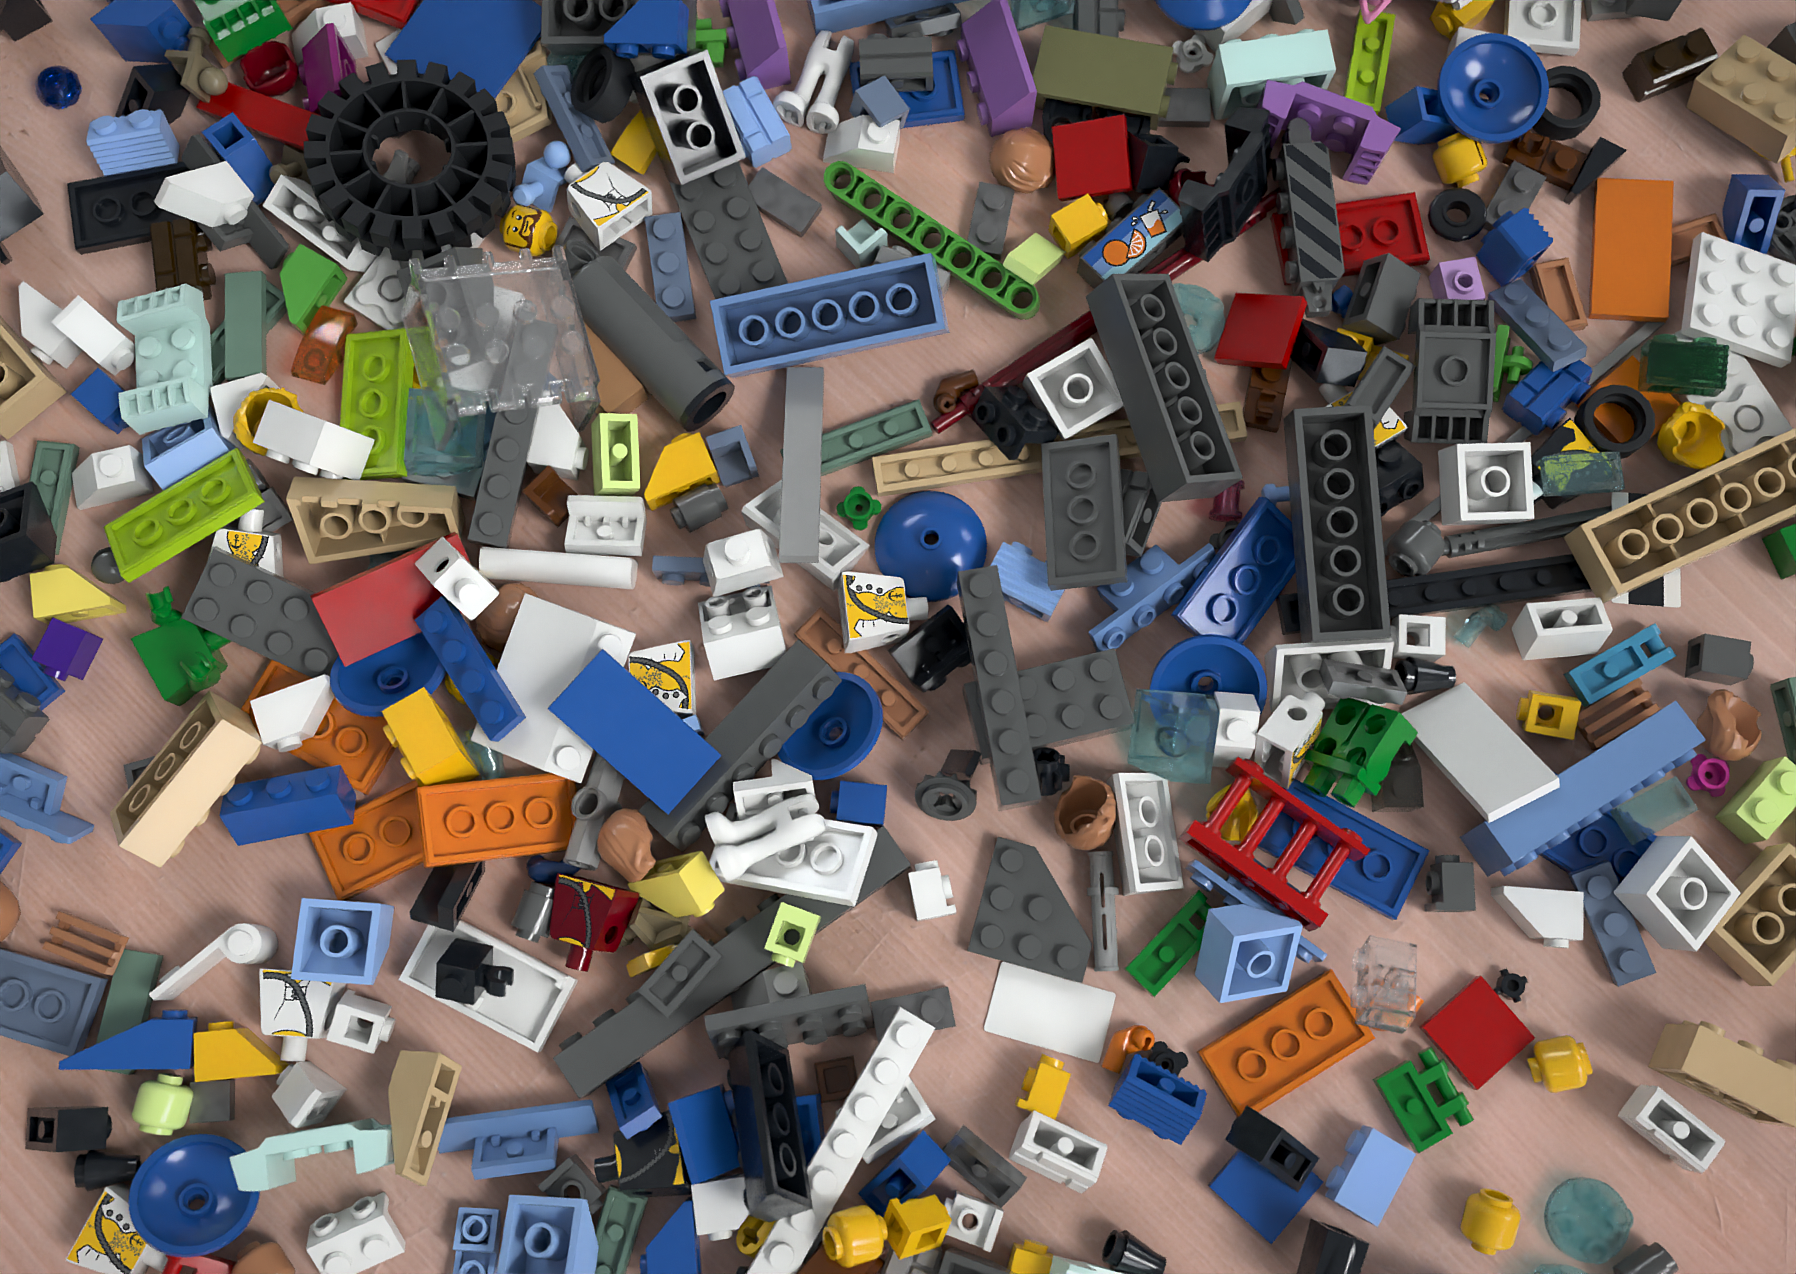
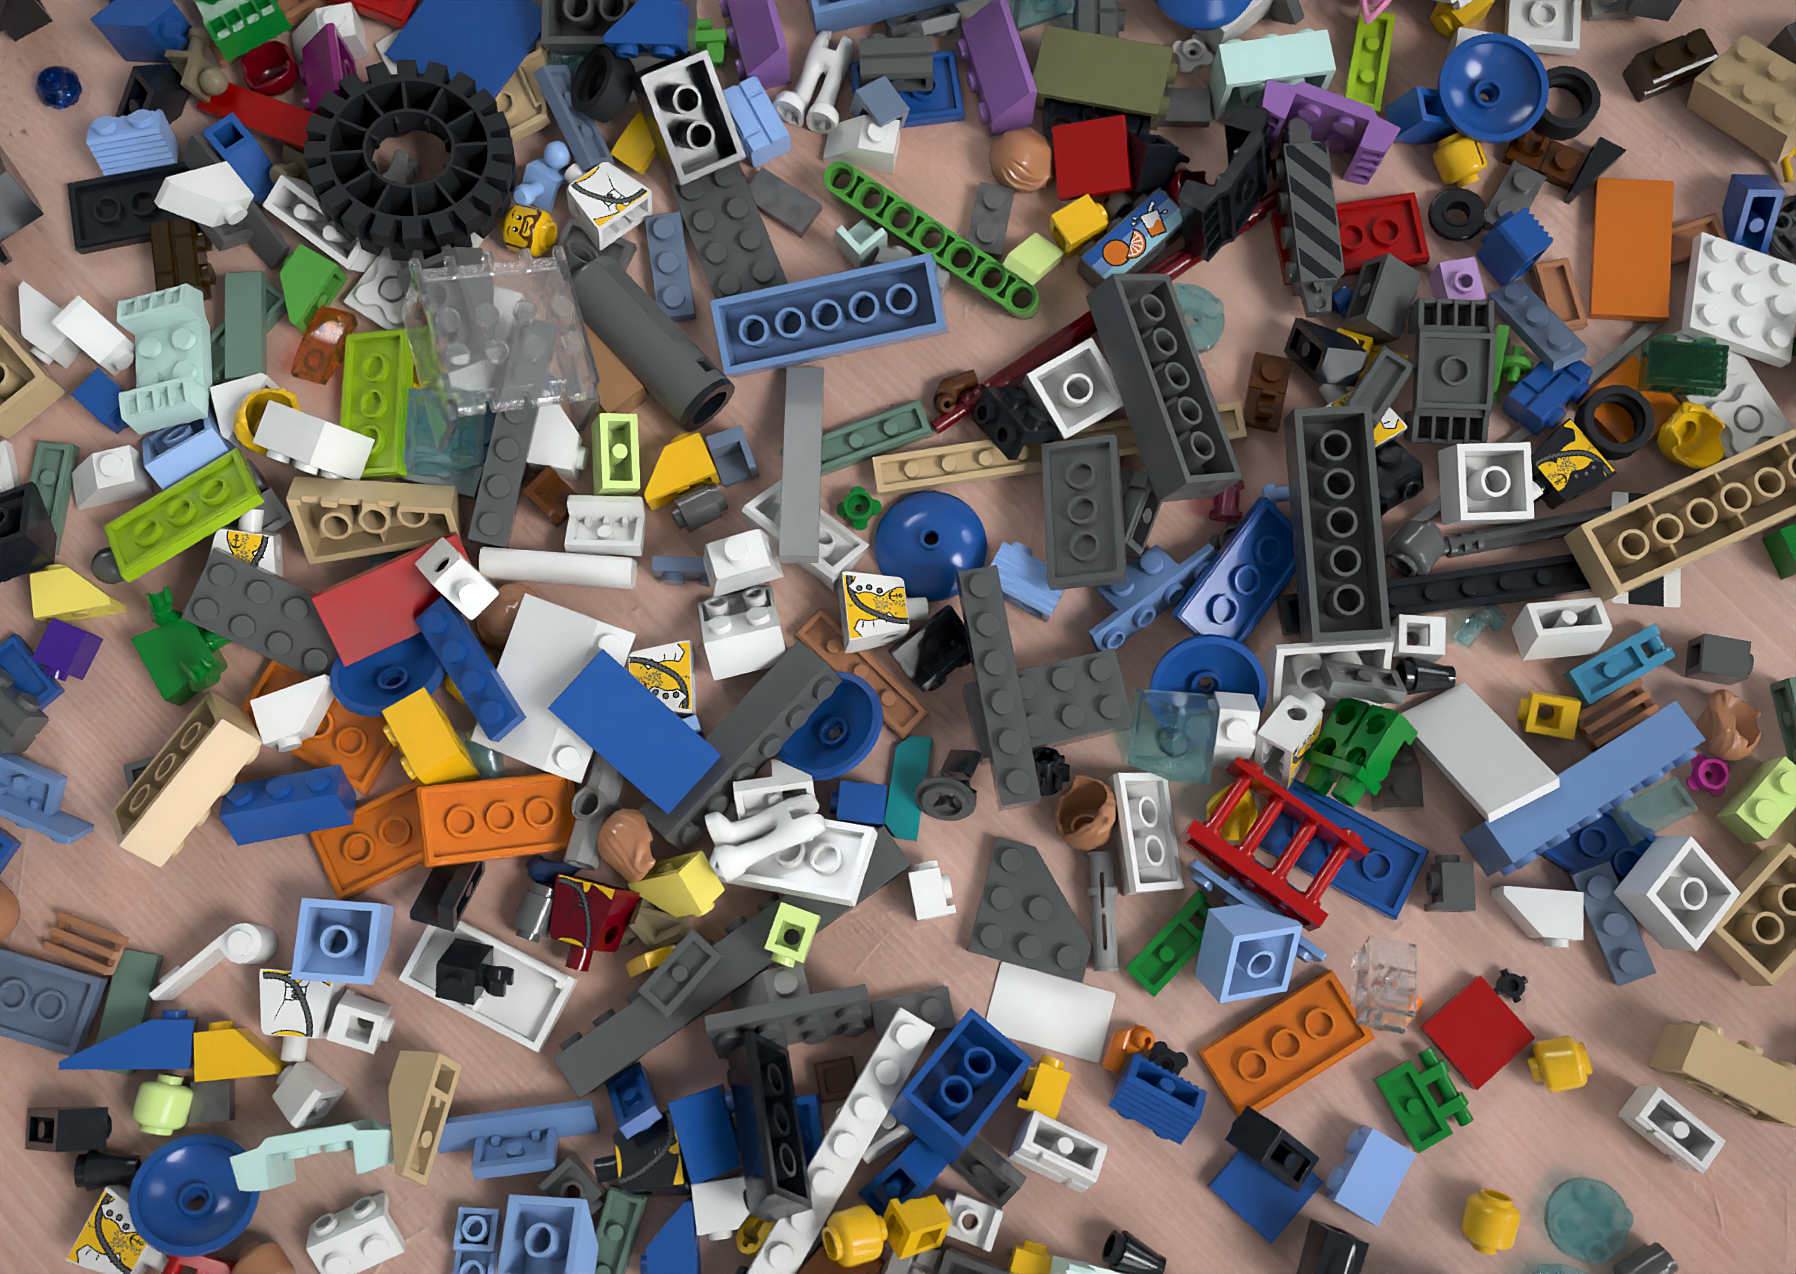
(908, 769): none -> teal piece
(960, 1086): none -> blue brick
(1260, 330): red tile -> none
(1581, 473): clear light blue tile -> none

